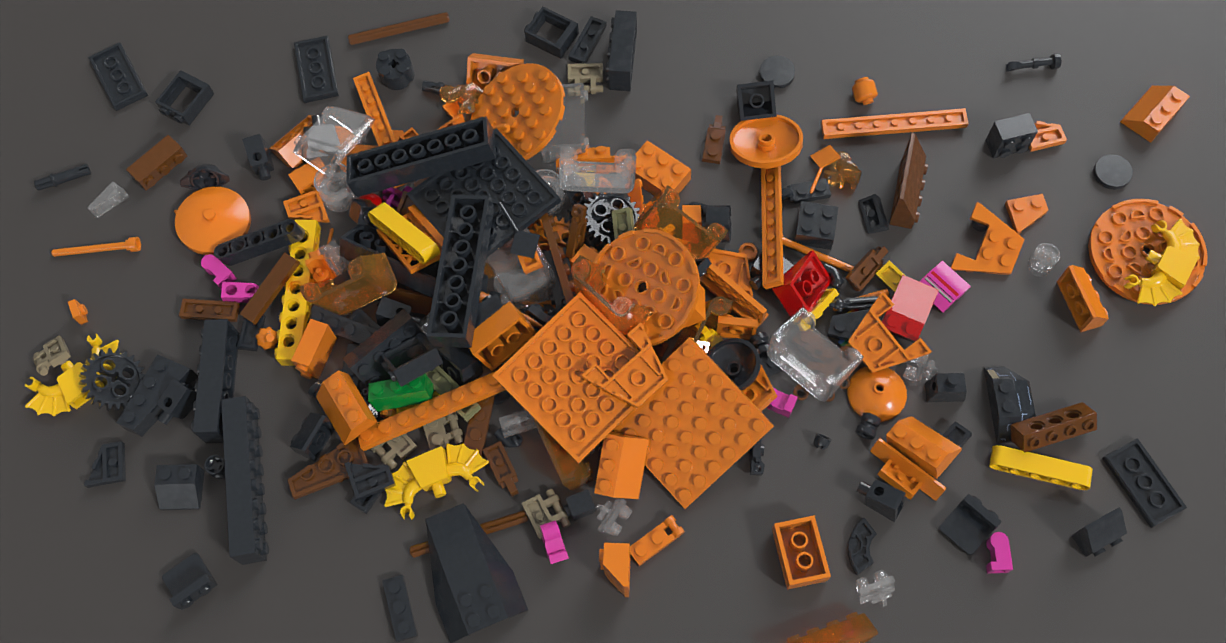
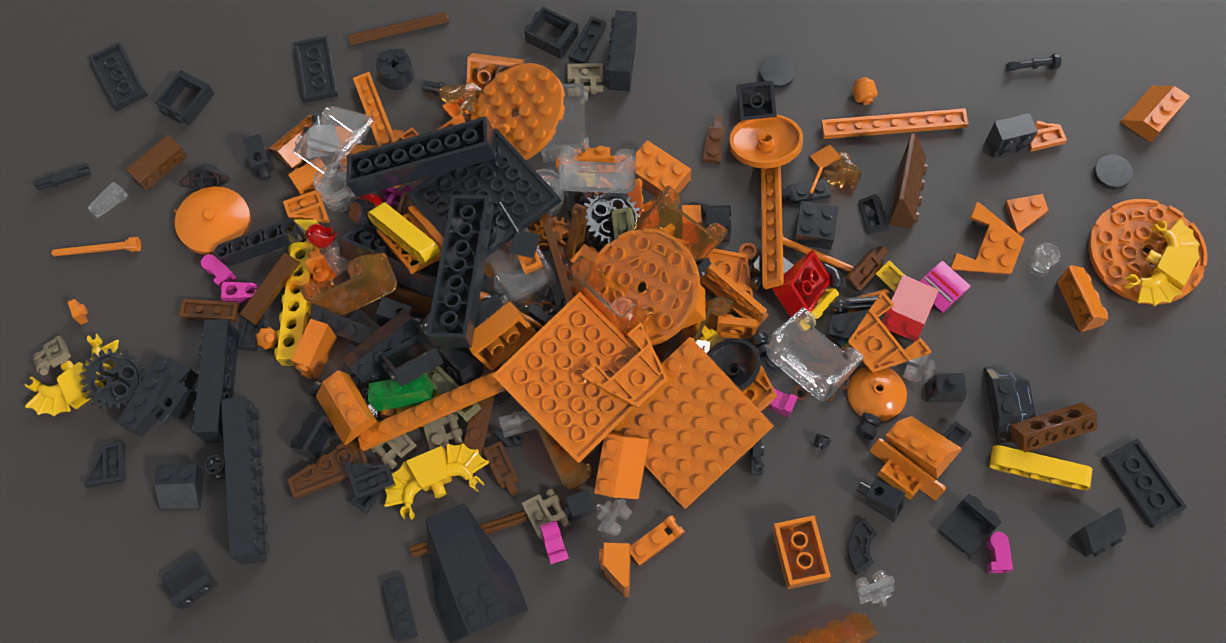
(320, 236): none -> red hair

